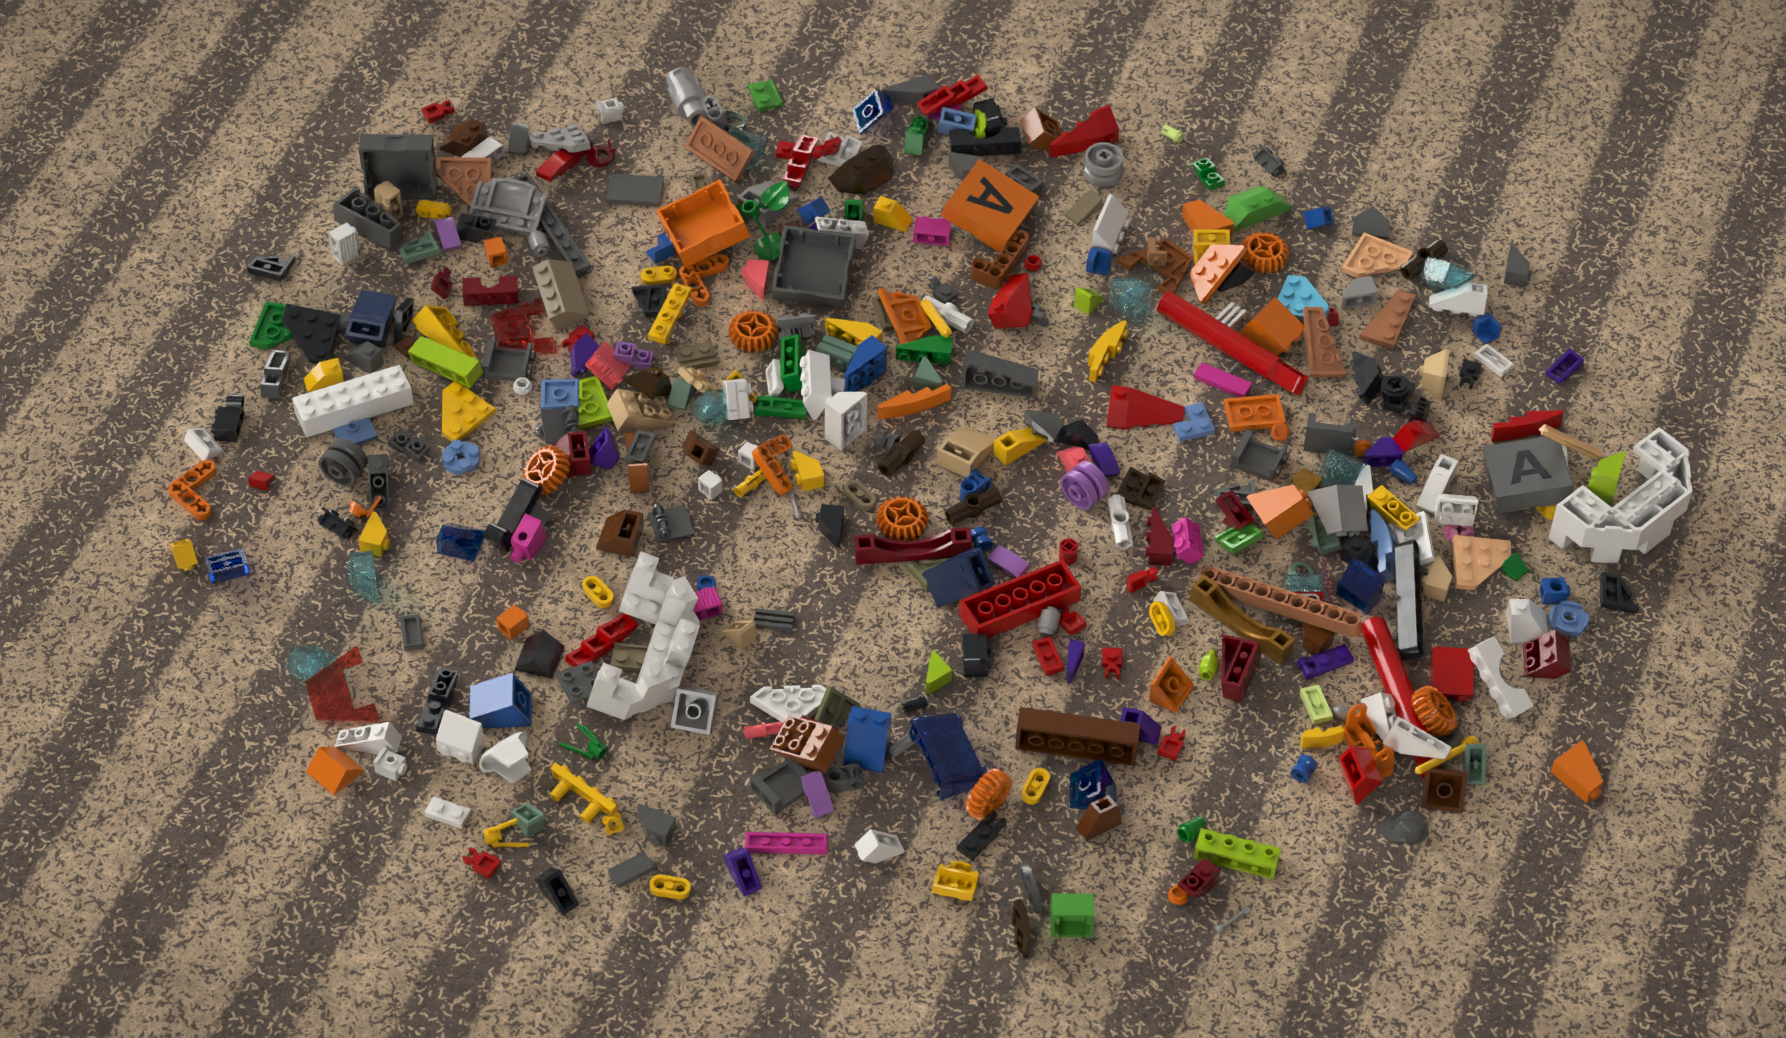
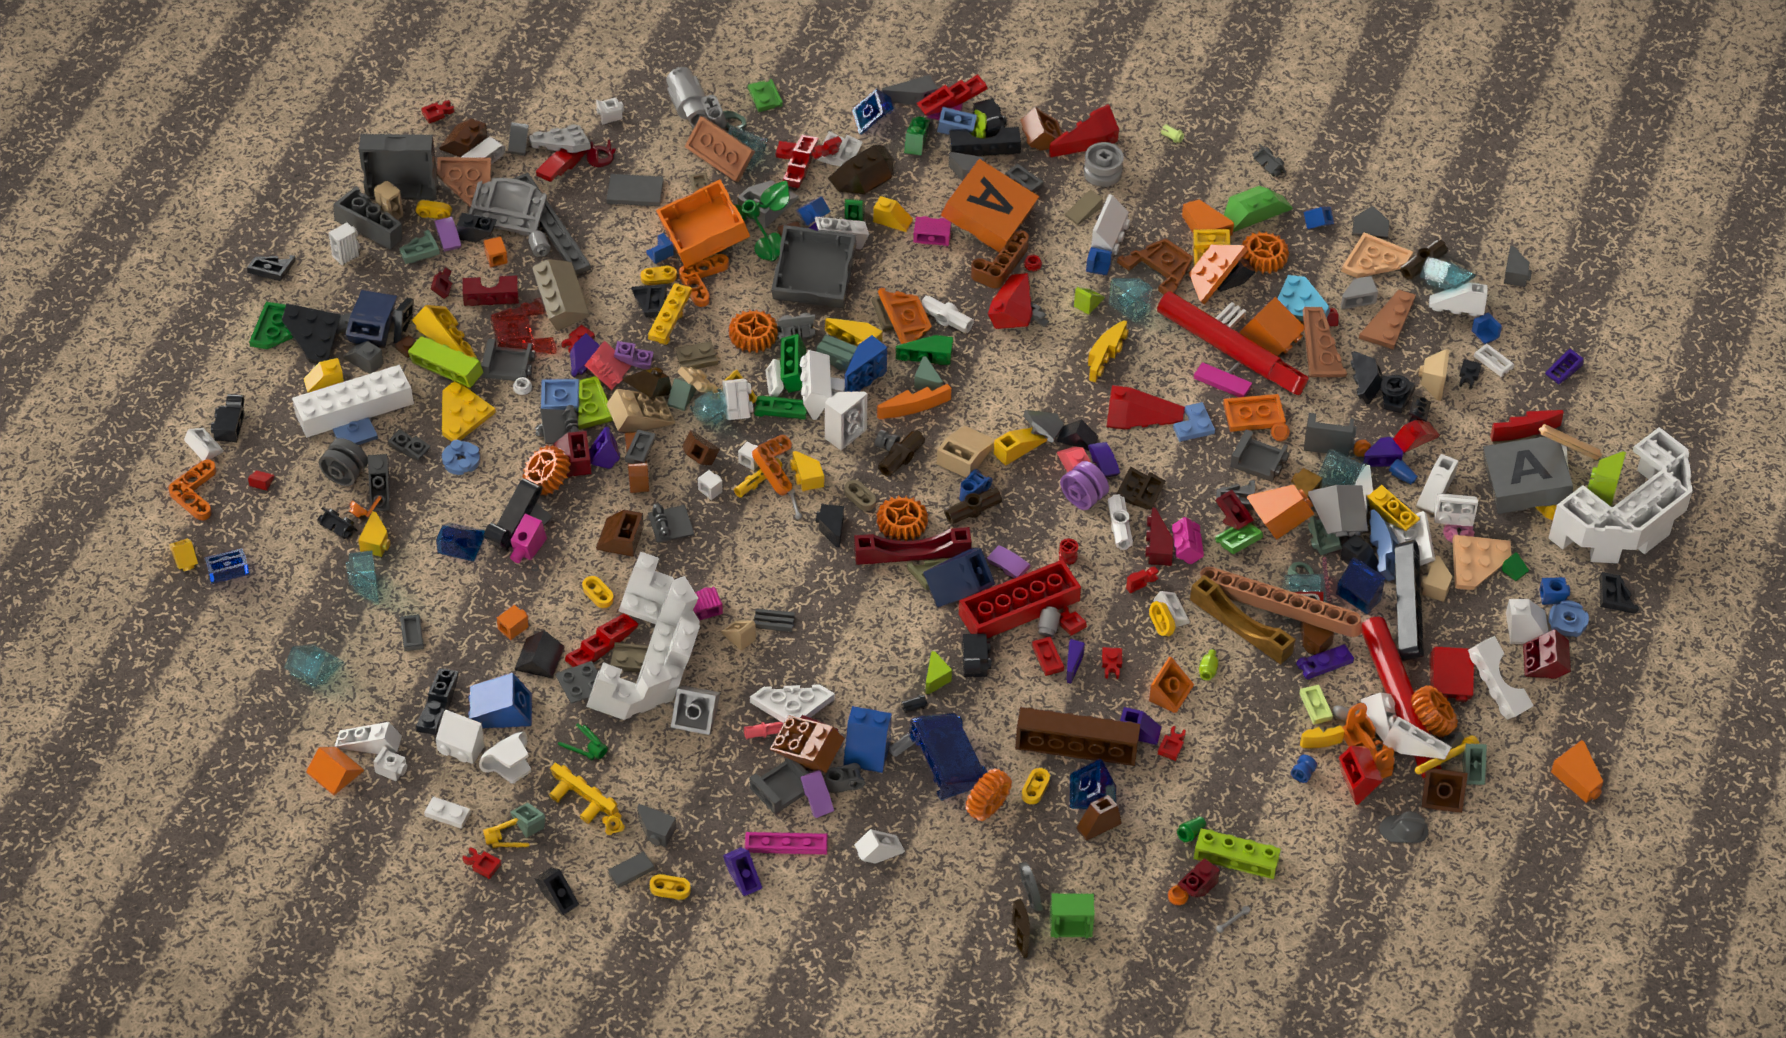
(275, 374): dark grey slope -> none
(331, 694): clear red wing -> none
(705, 581): blue tile -> none
(756, 276): coral slope -> none
(834, 707): olive wing -> none
(936, 318): yellow axle -> none
(942, 292): dark grey plate -> none
(956, 881): yellow slope -> none
(980, 539): blue wheel -> none
(981, 836): black hinge -> none
(997, 375): dark grey wedge -> none
(1154, 256): medium nougat bracket -> none
(1207, 174): green slope -> none
(1239, 664): dark red wedge -> none

